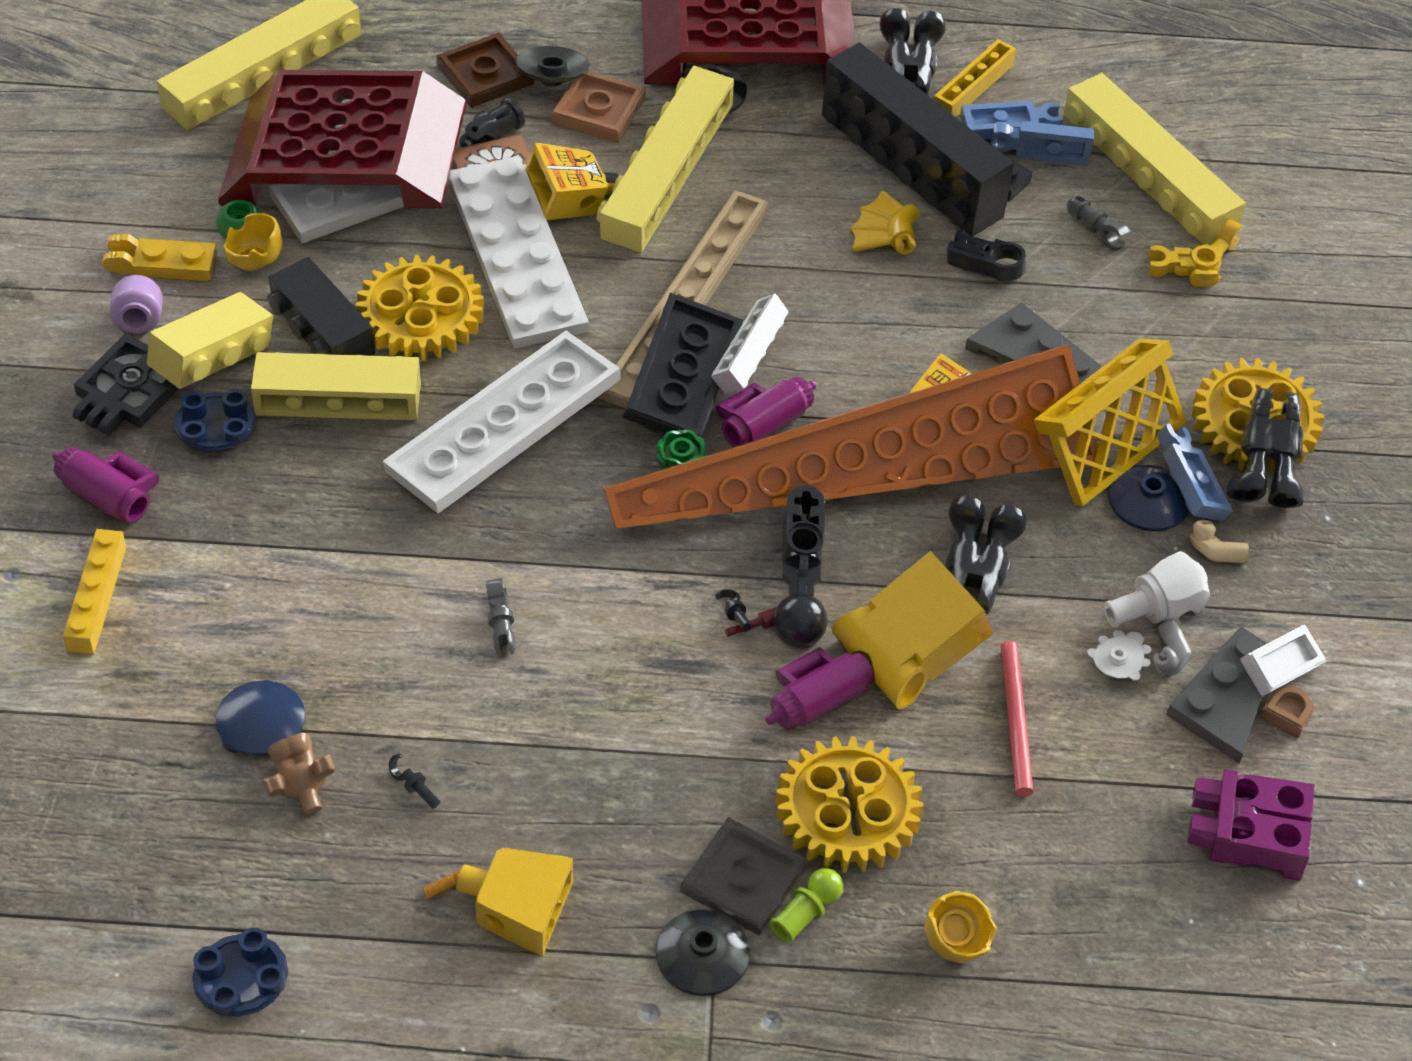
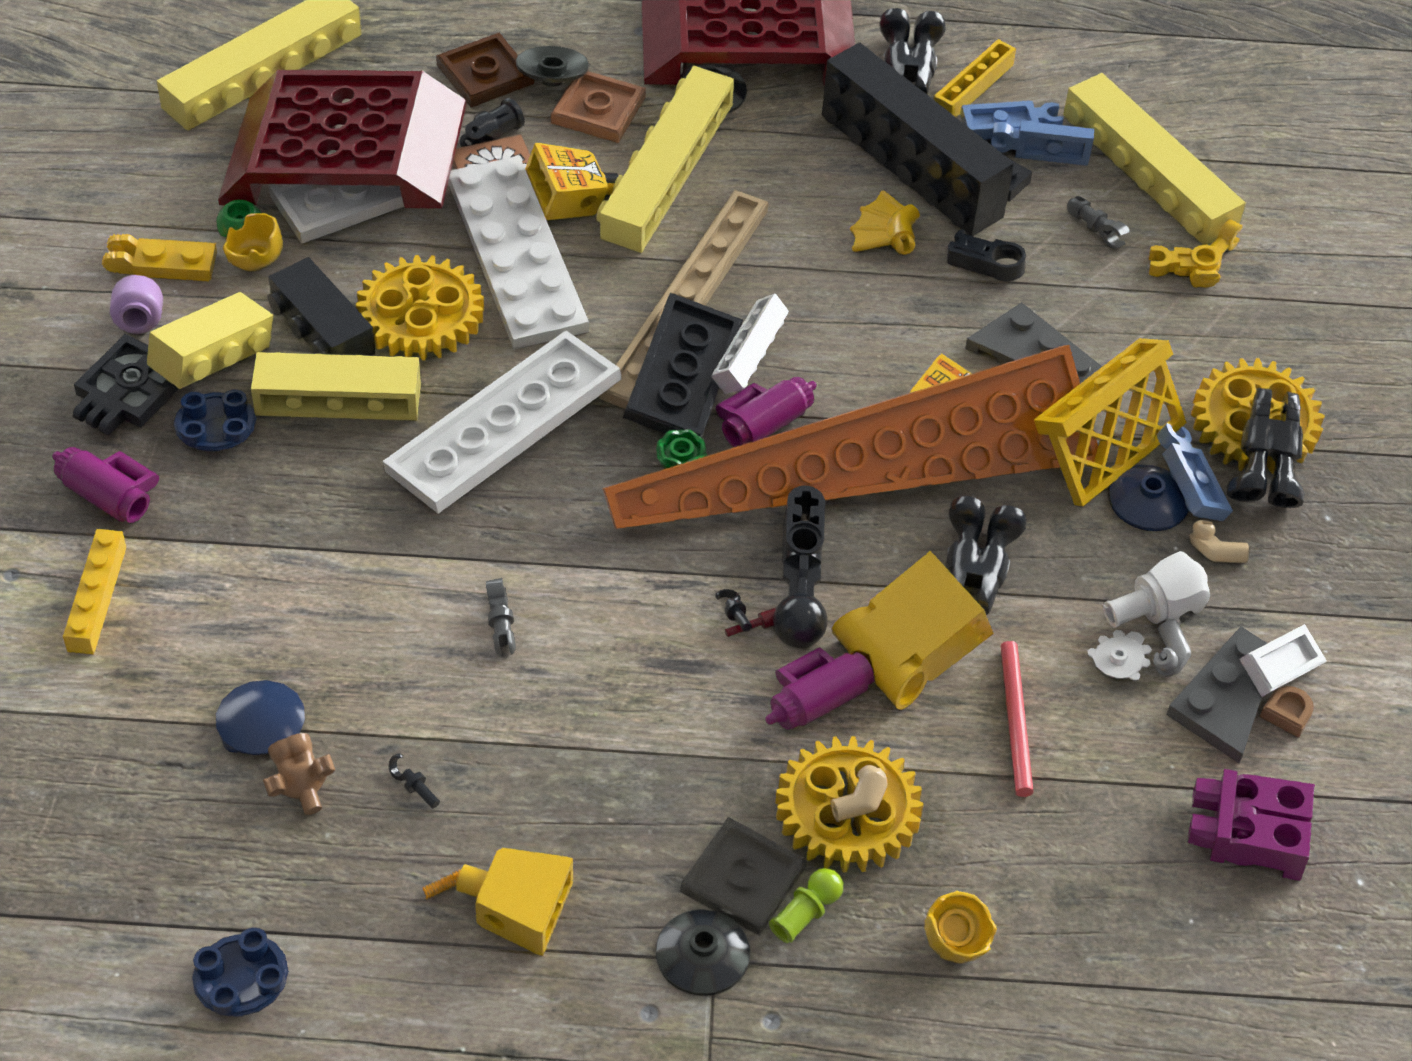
(866, 797): none -> tan arm

